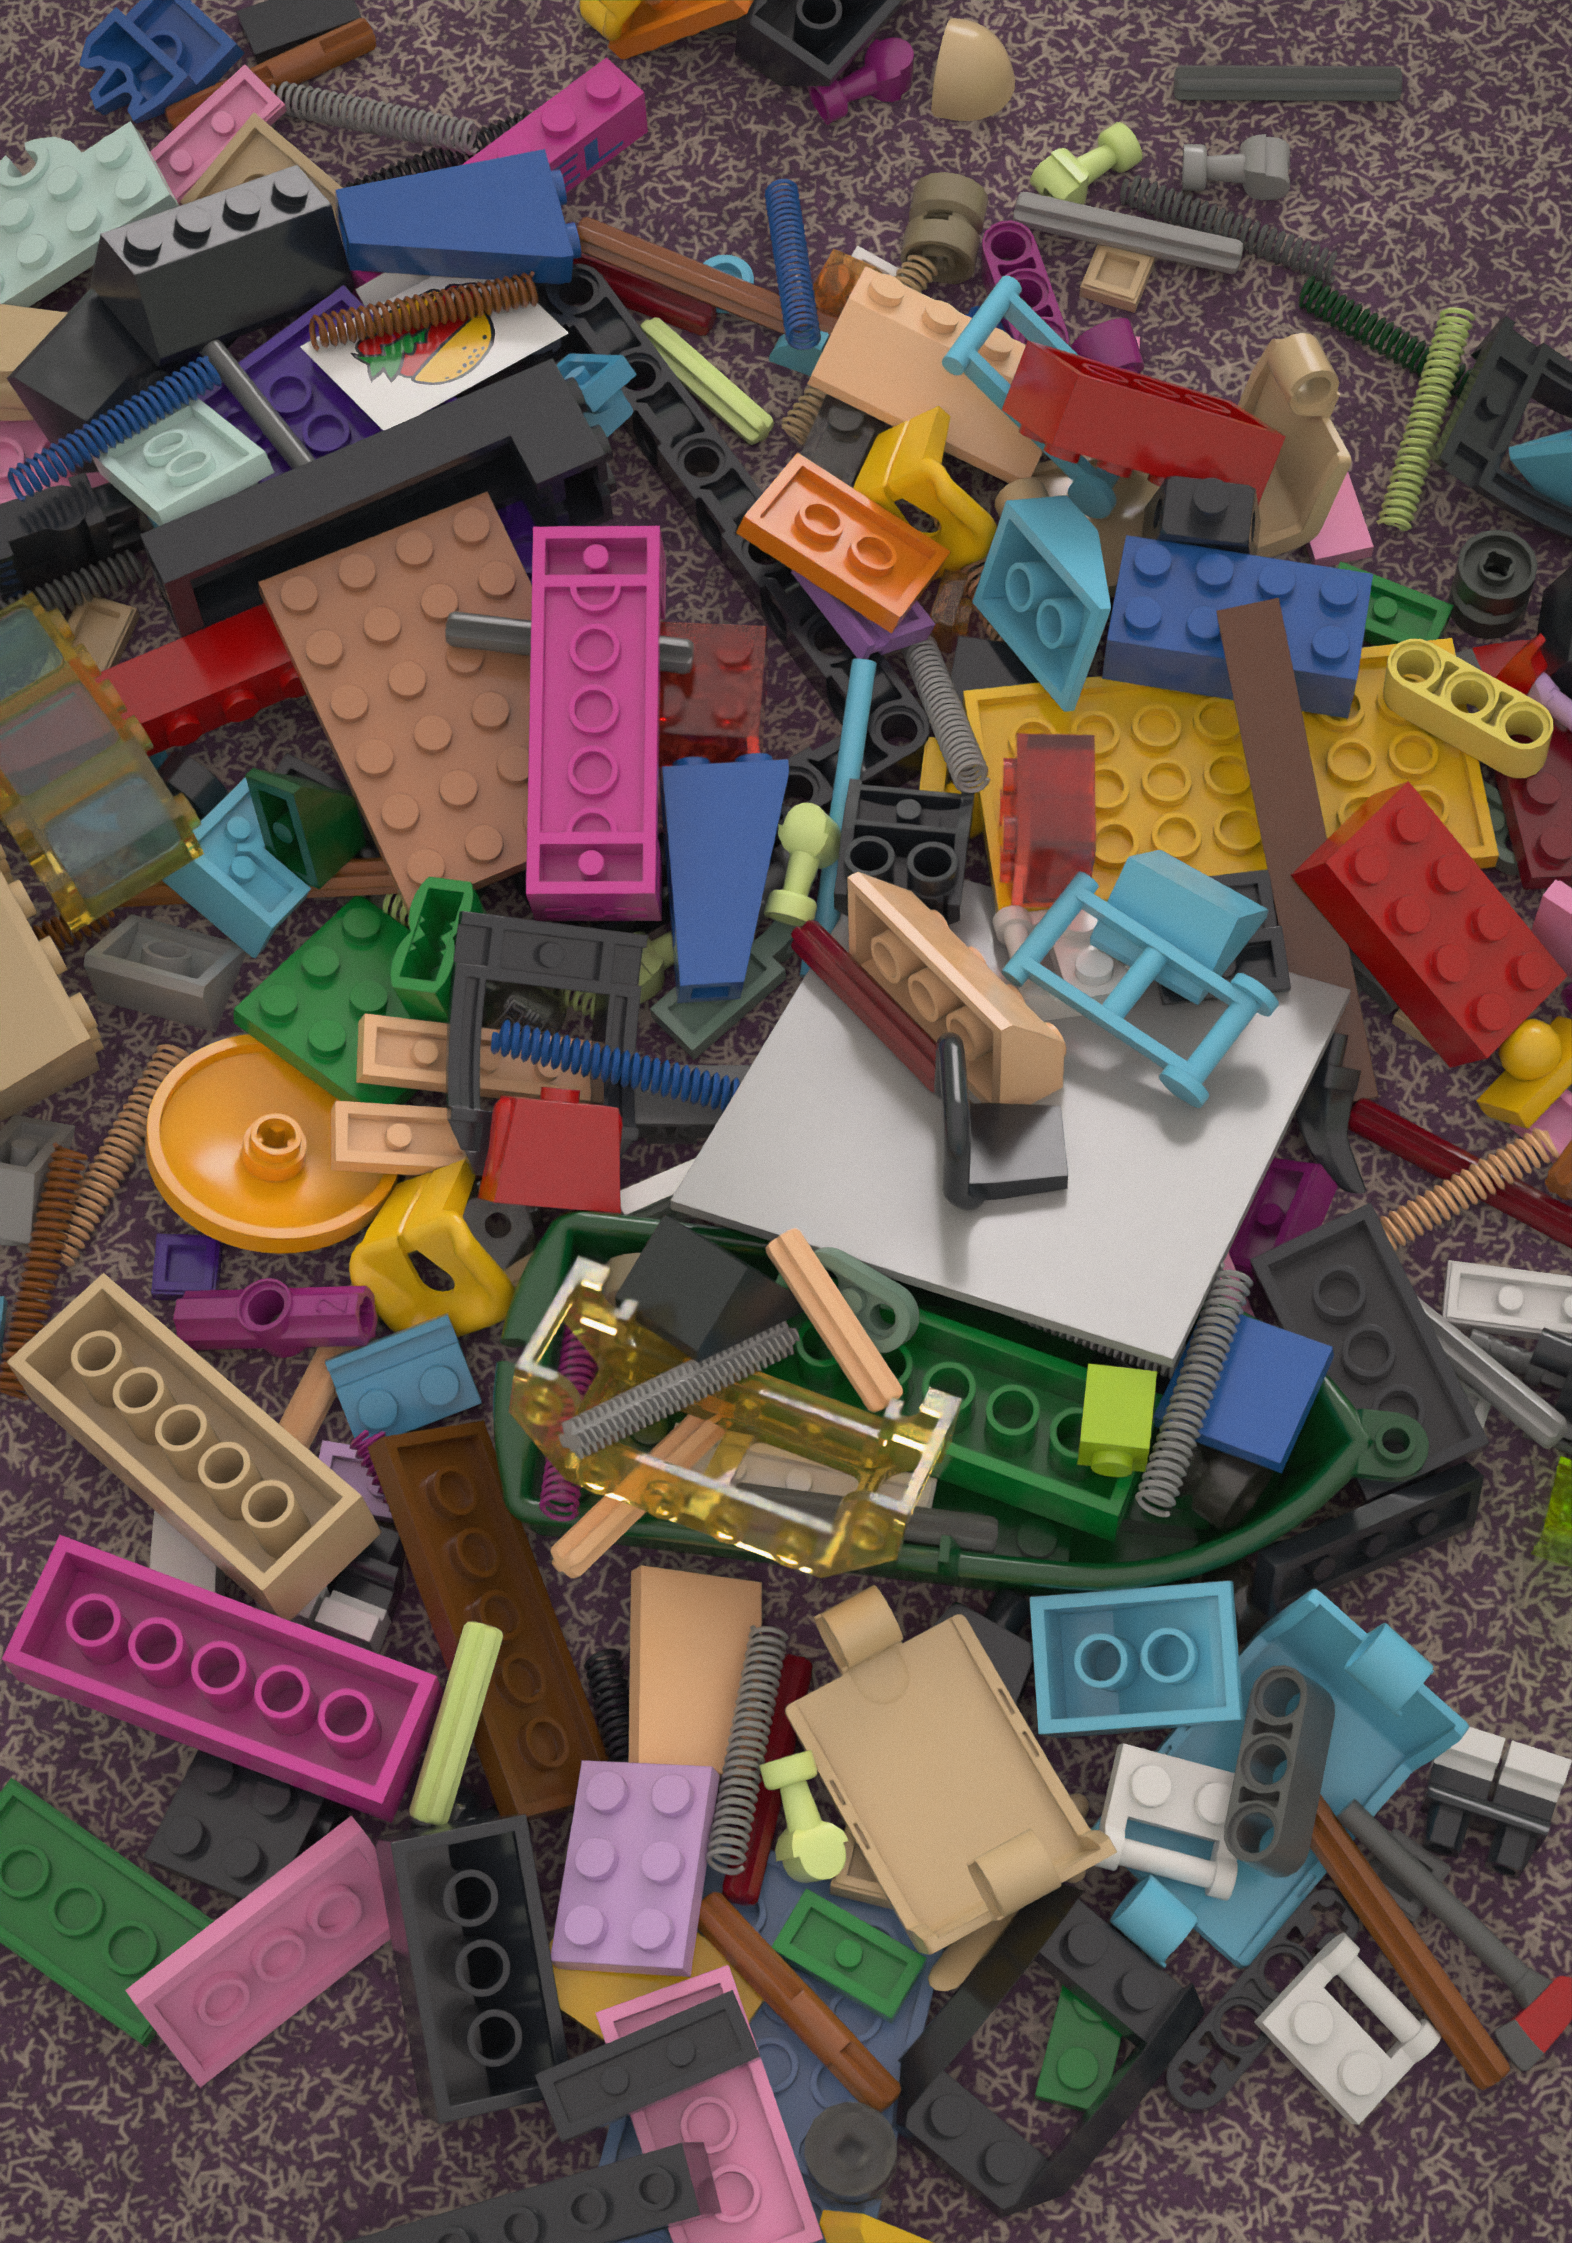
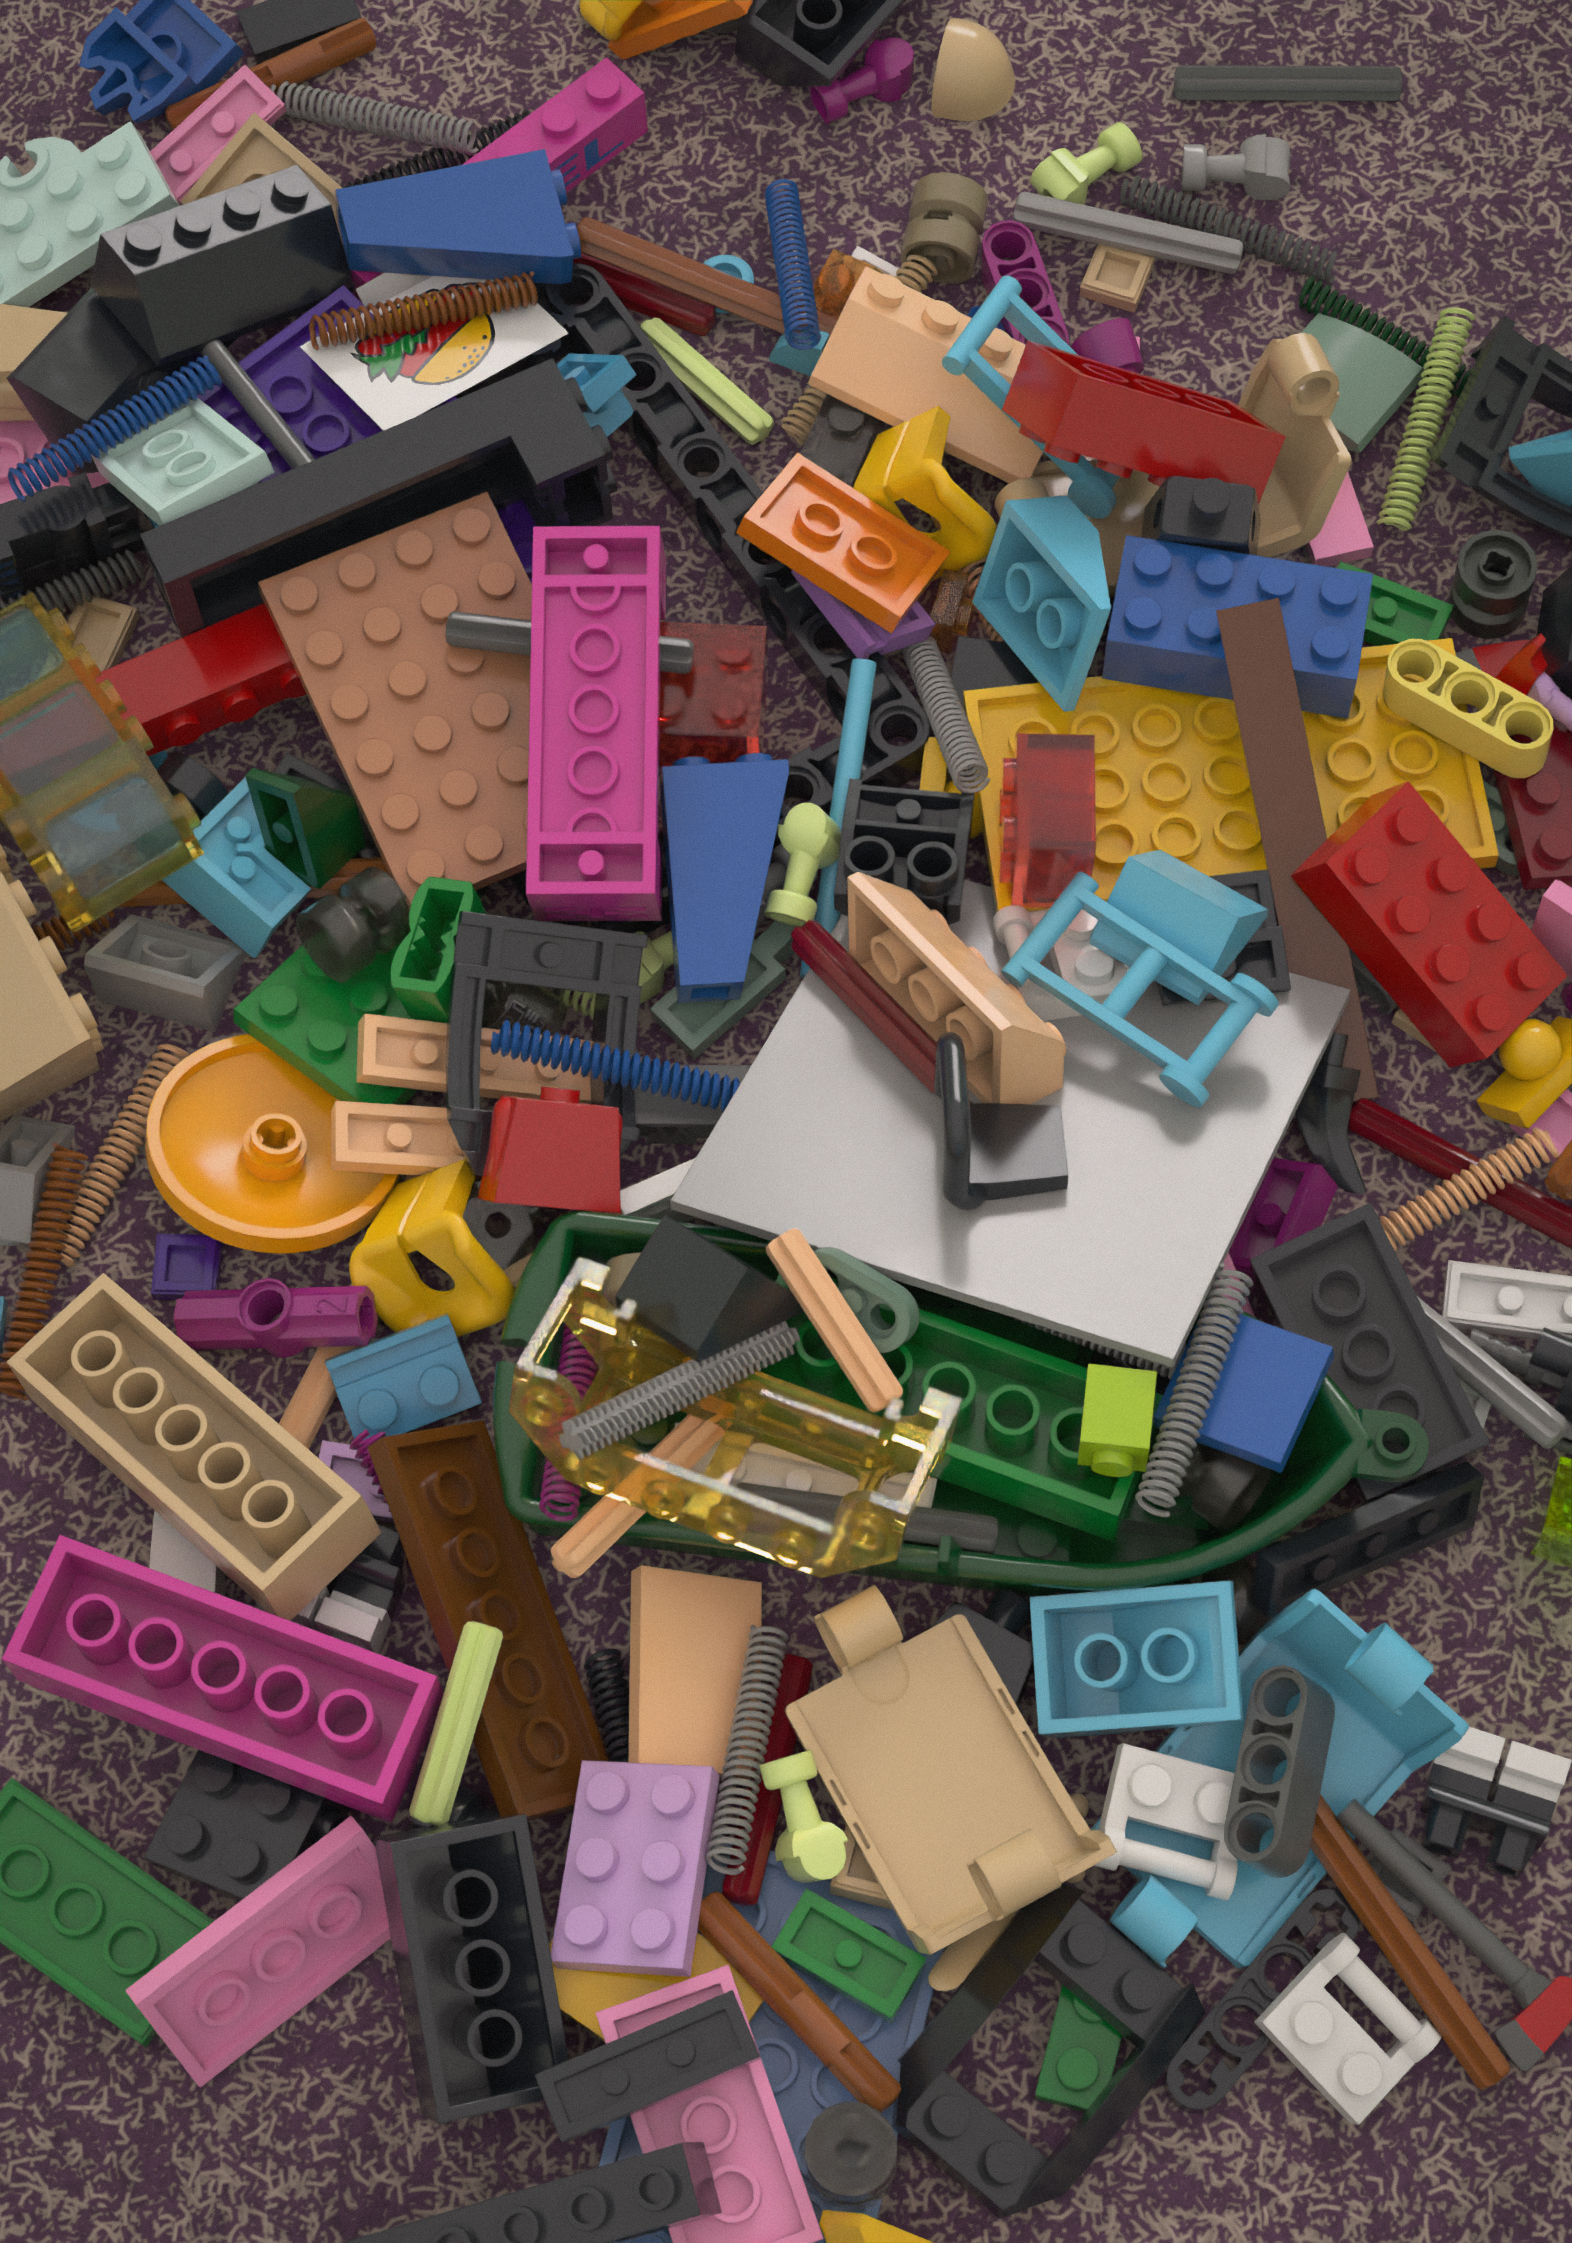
(350, 928): none -> clear smoke wheel
(1371, 378): none -> sand green slope

